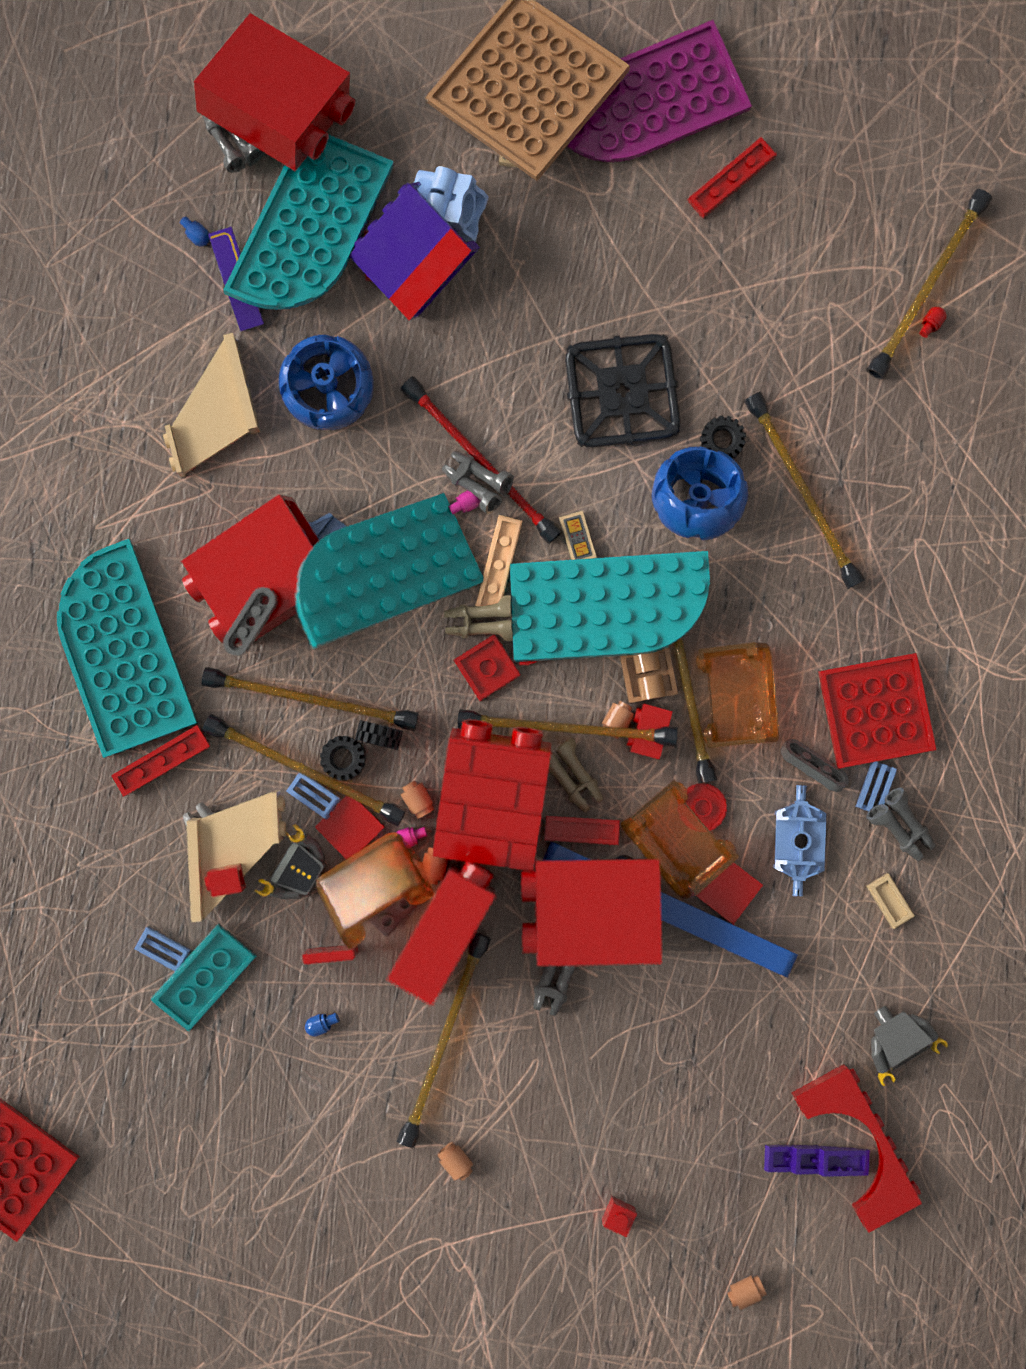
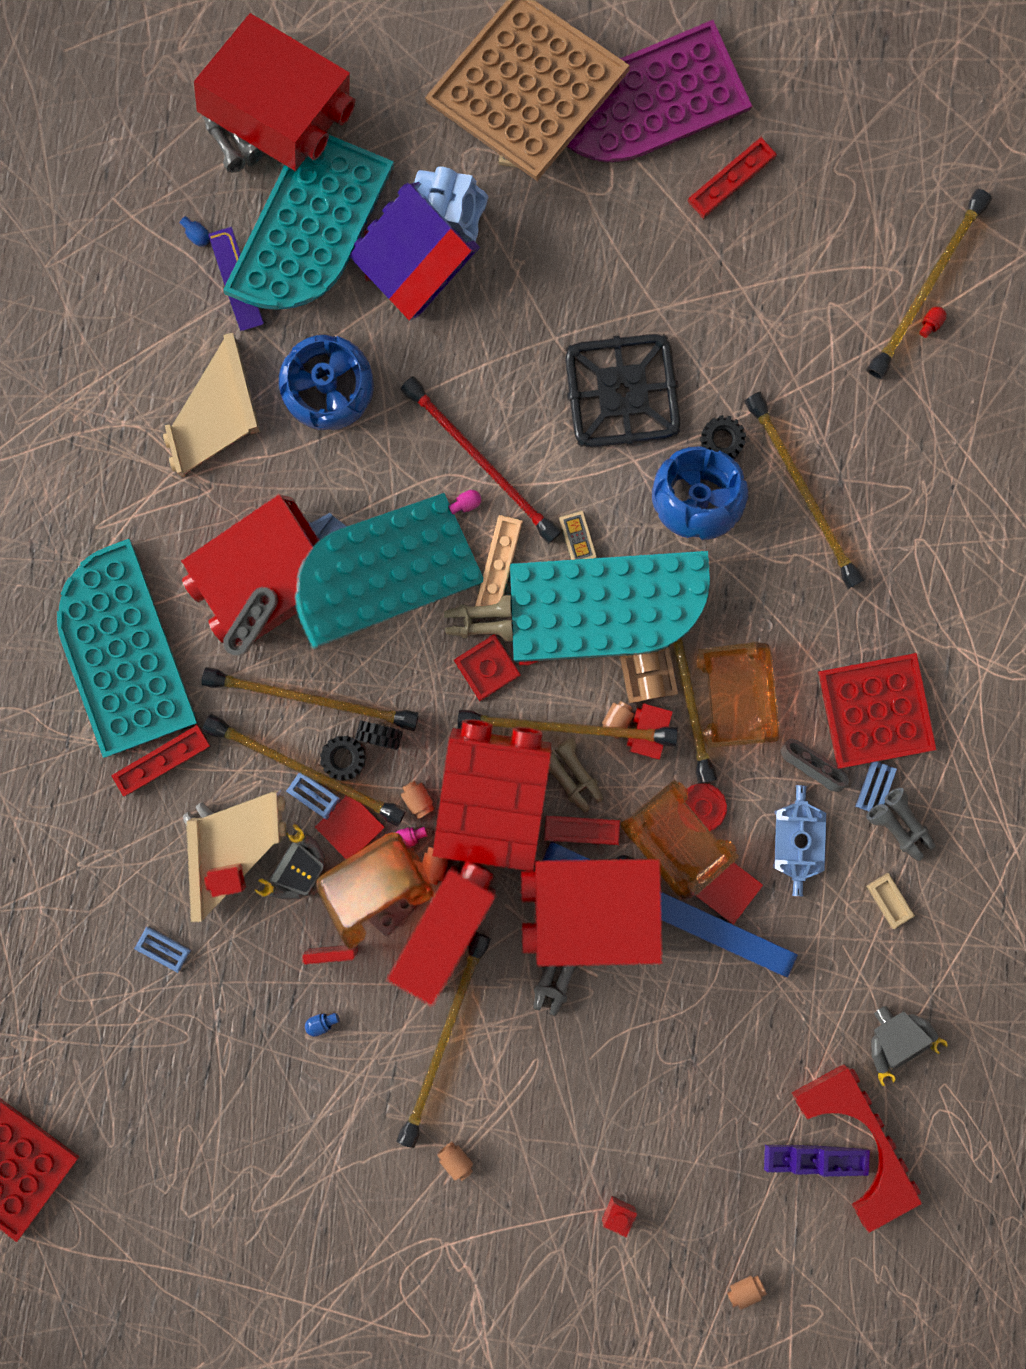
(203, 977): teal tile -> none
(488, 500): dark grey piece -> none

